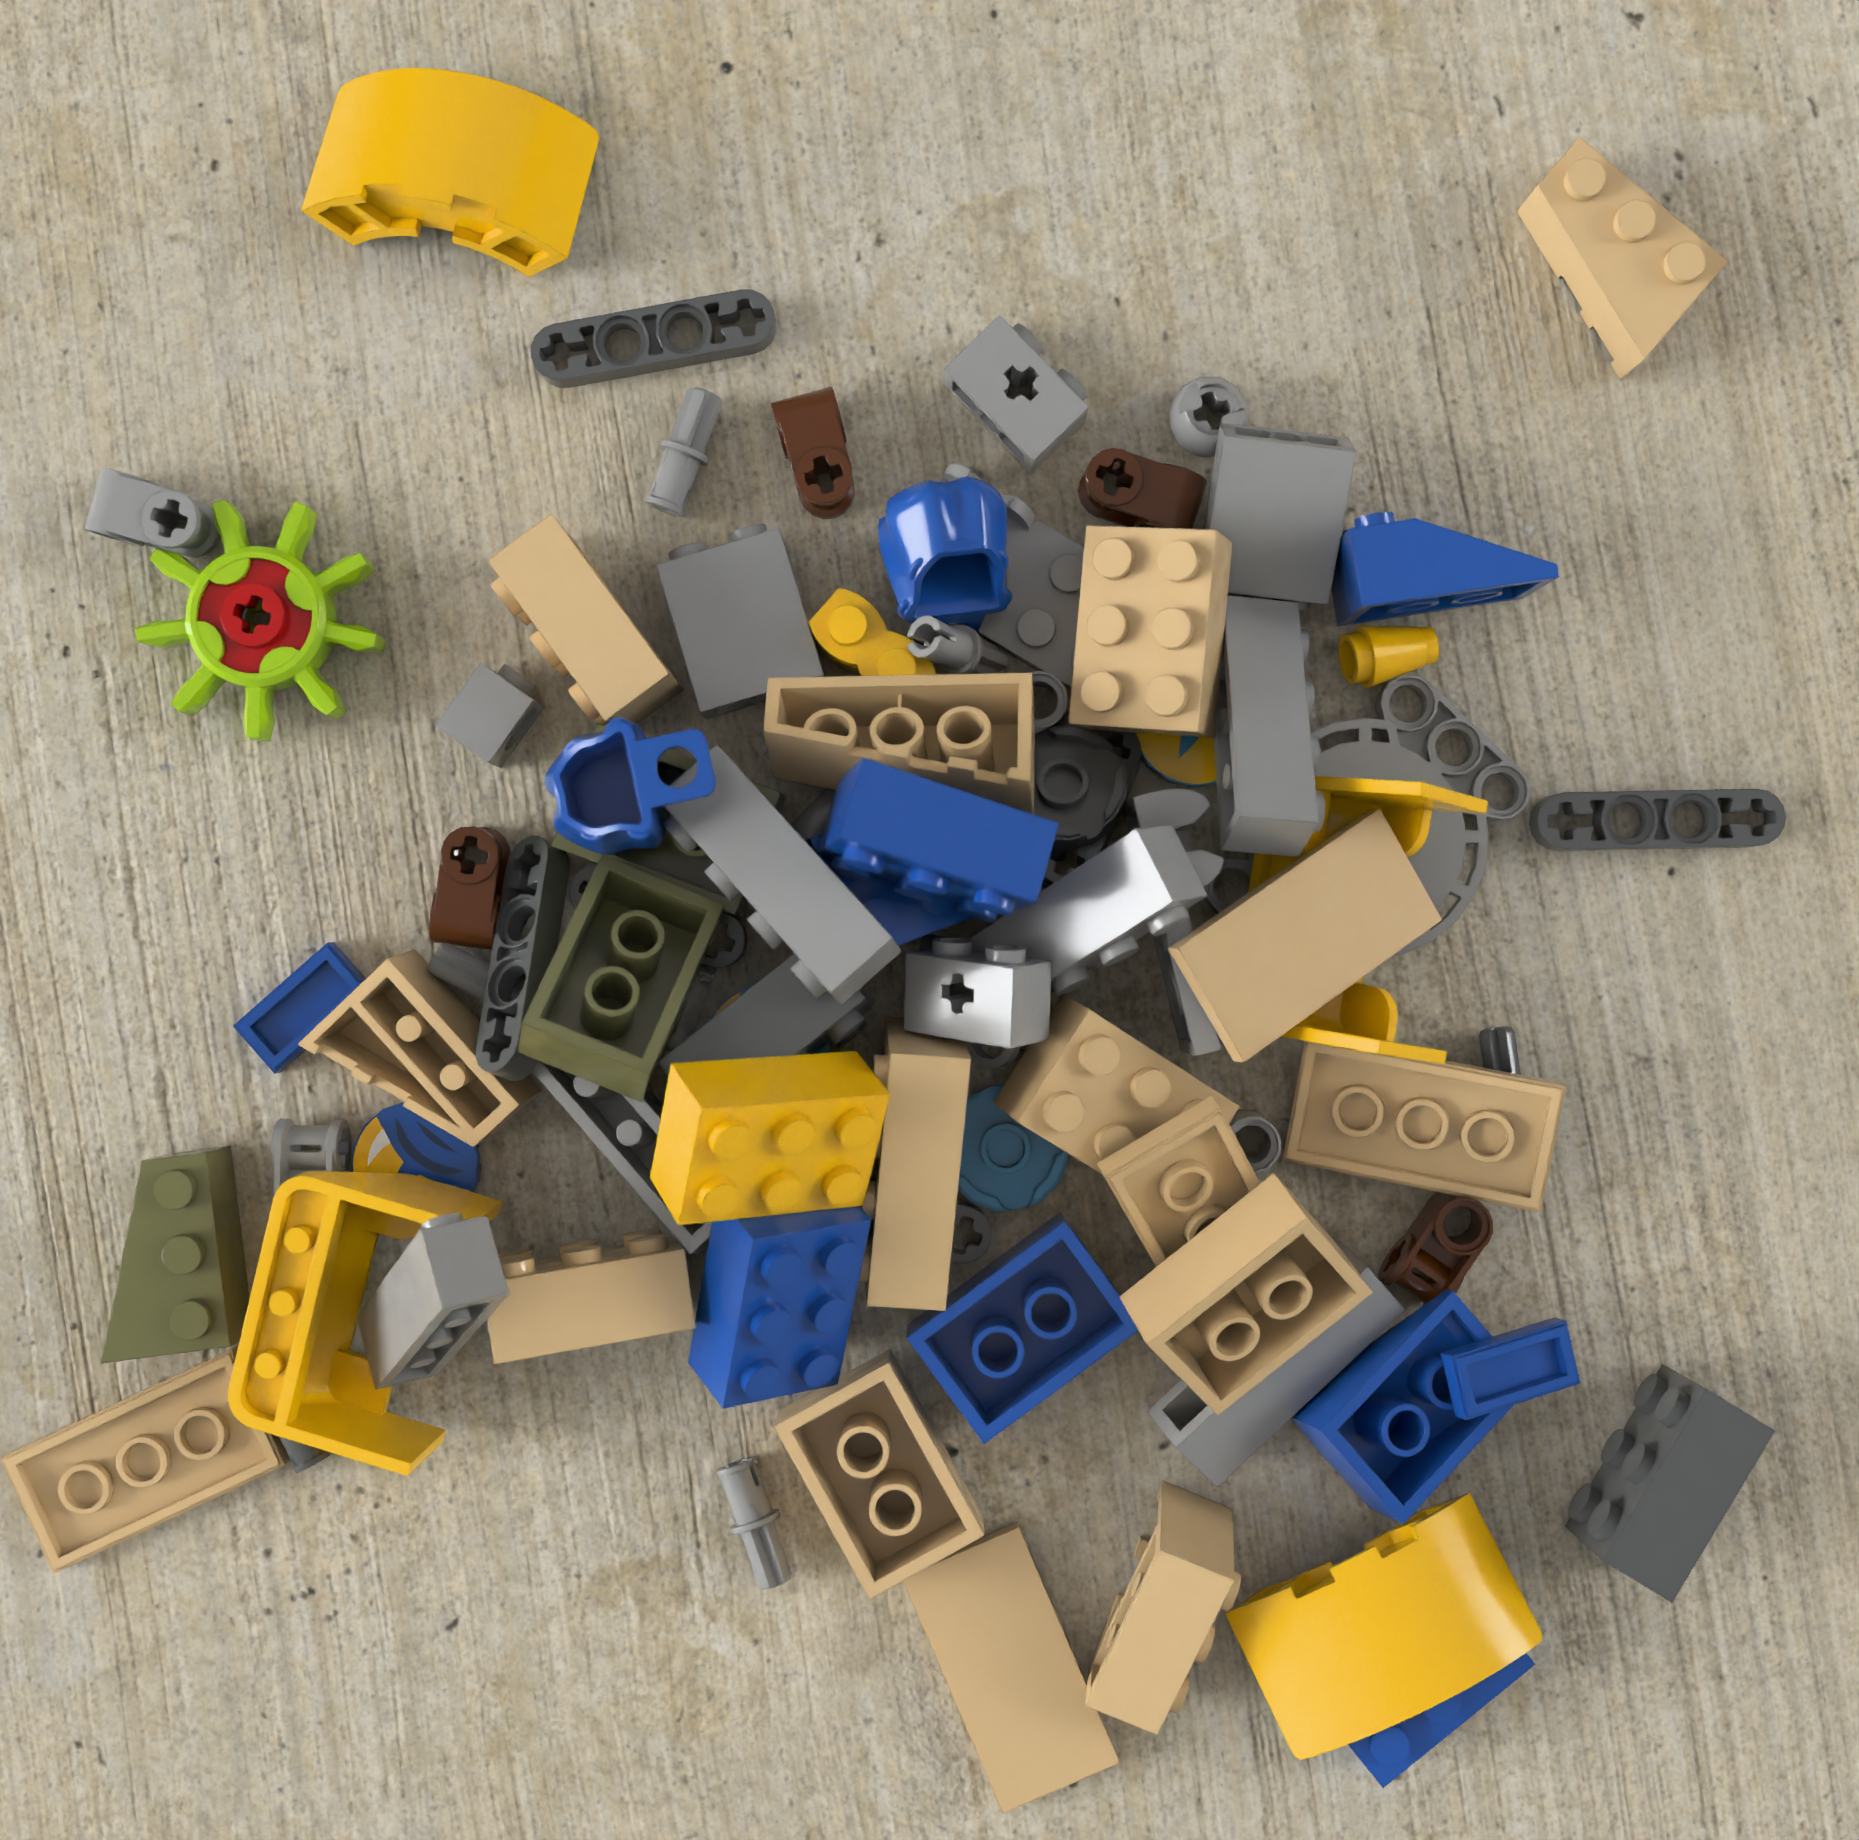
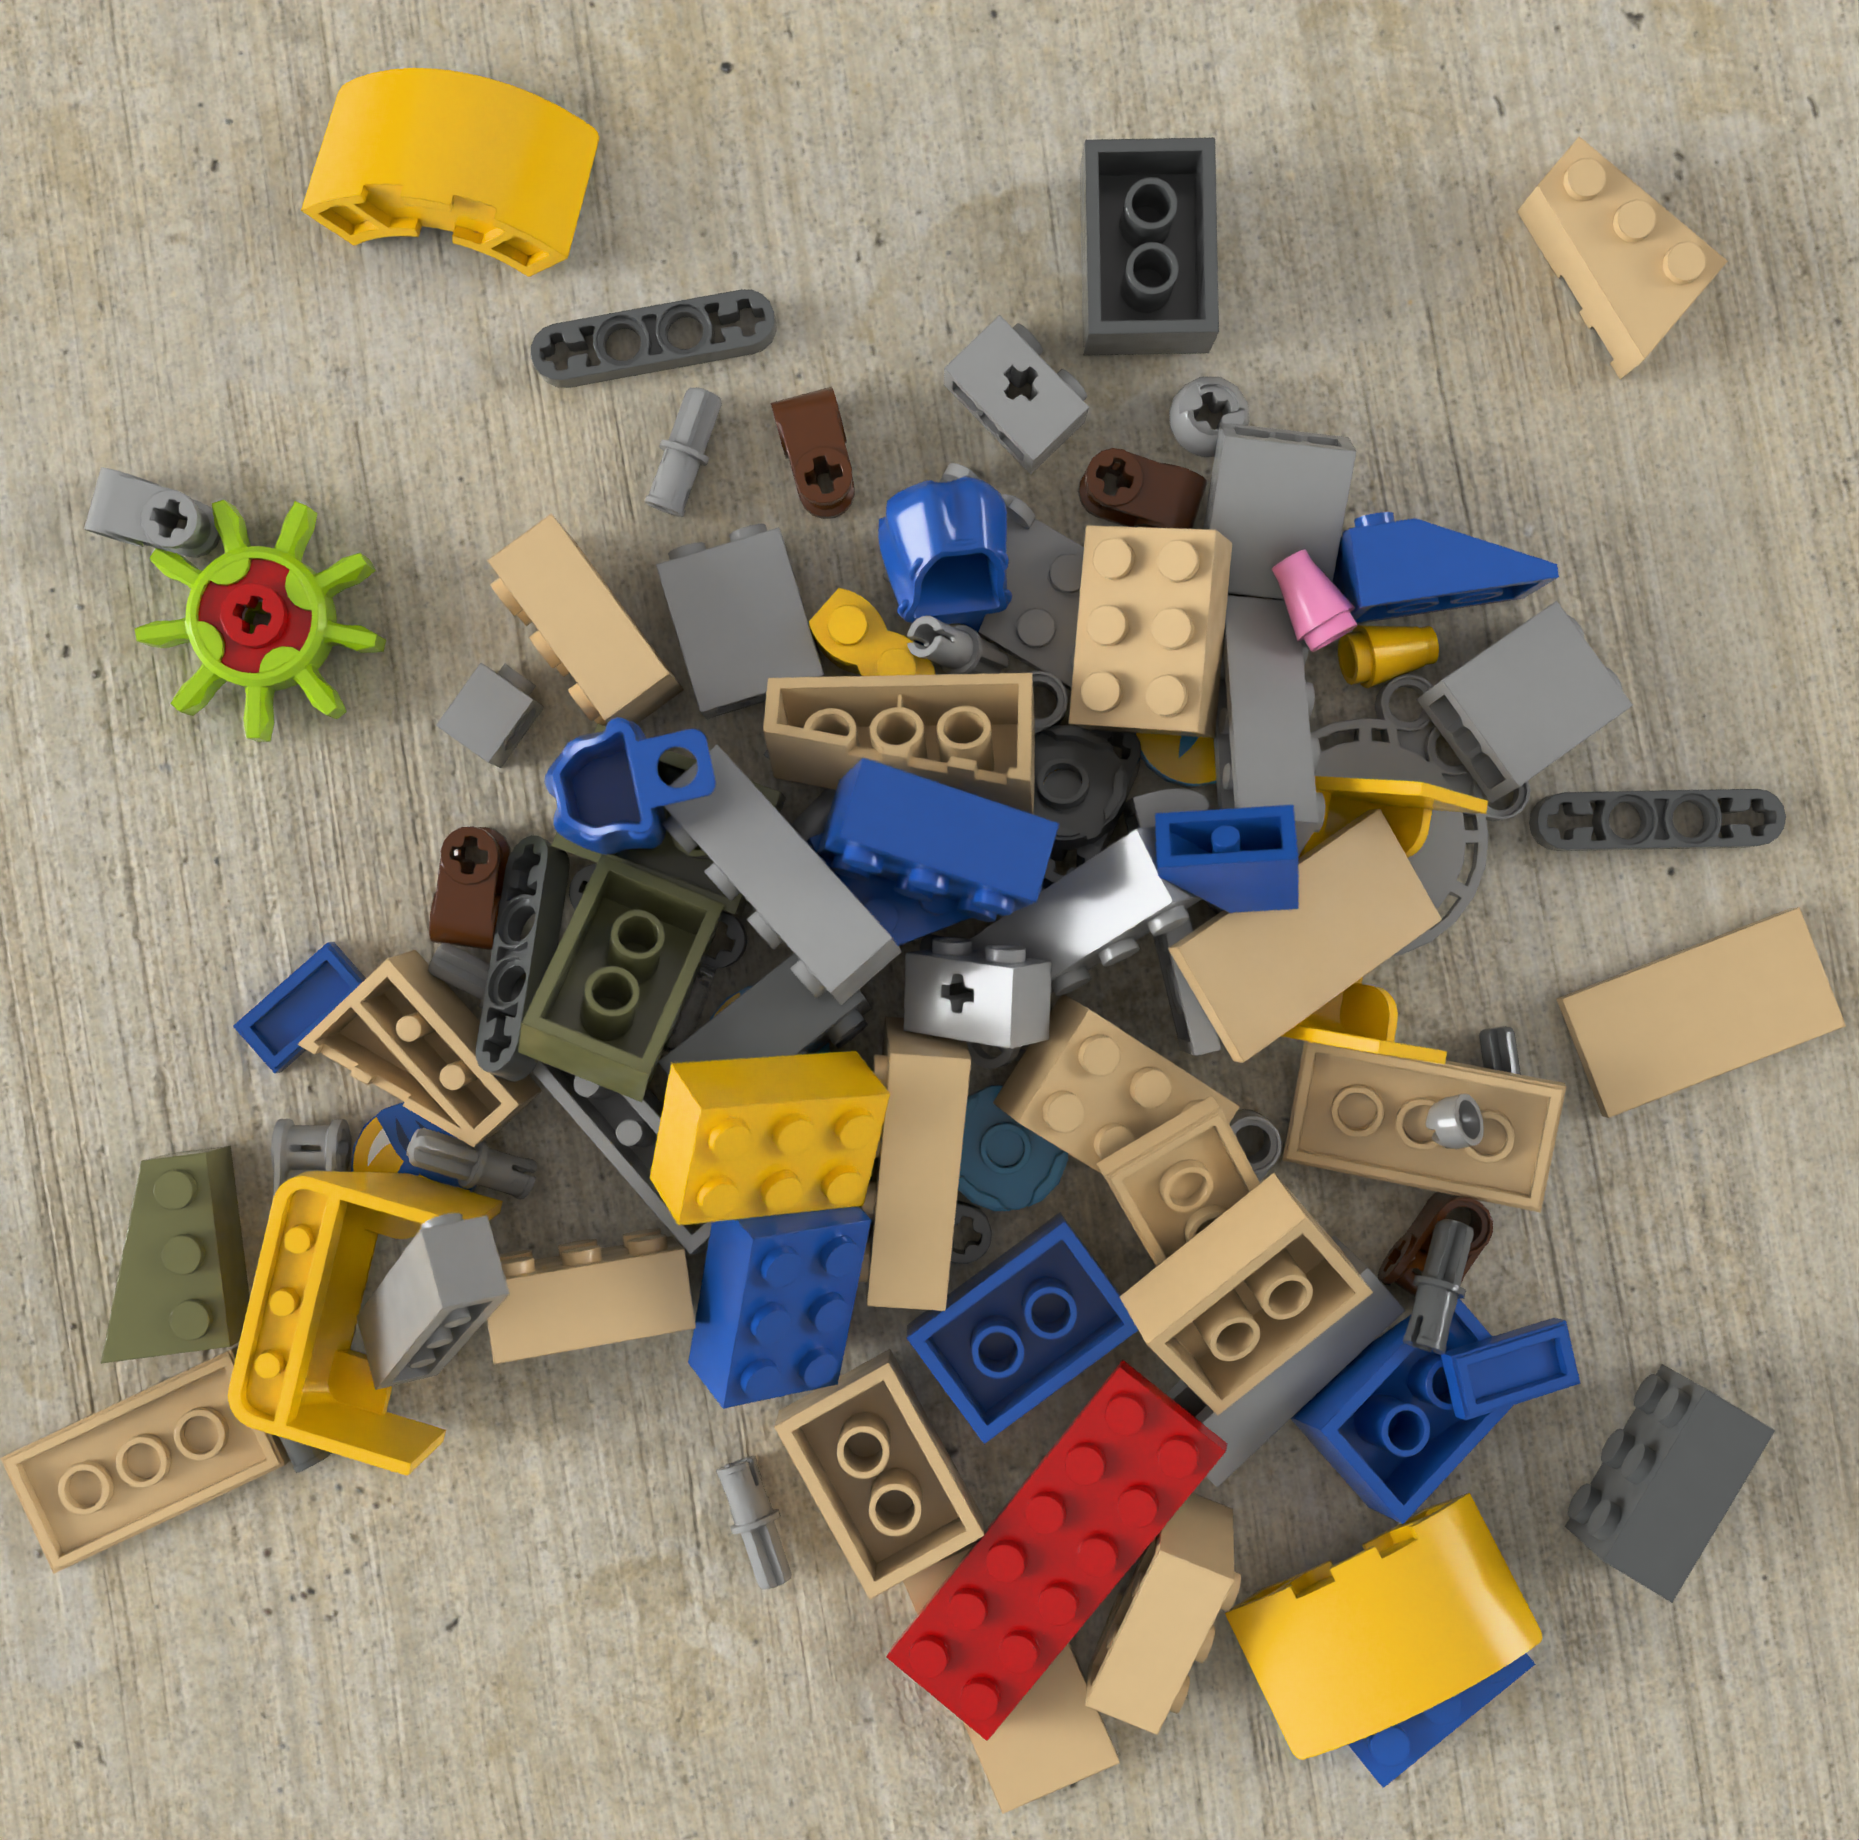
(471, 1164): none -> light grey axle
(1056, 1549): none -> red plate
(1149, 246): none -> dark grey brick
(1232, 856): none -> blue slope
(1313, 602): none -> bright pink cone
(1439, 1286): none -> dark grey axle
(1456, 1122): none -> light grey hinge
(1525, 702): none -> light grey brick
(1701, 1012): none -> tan tile

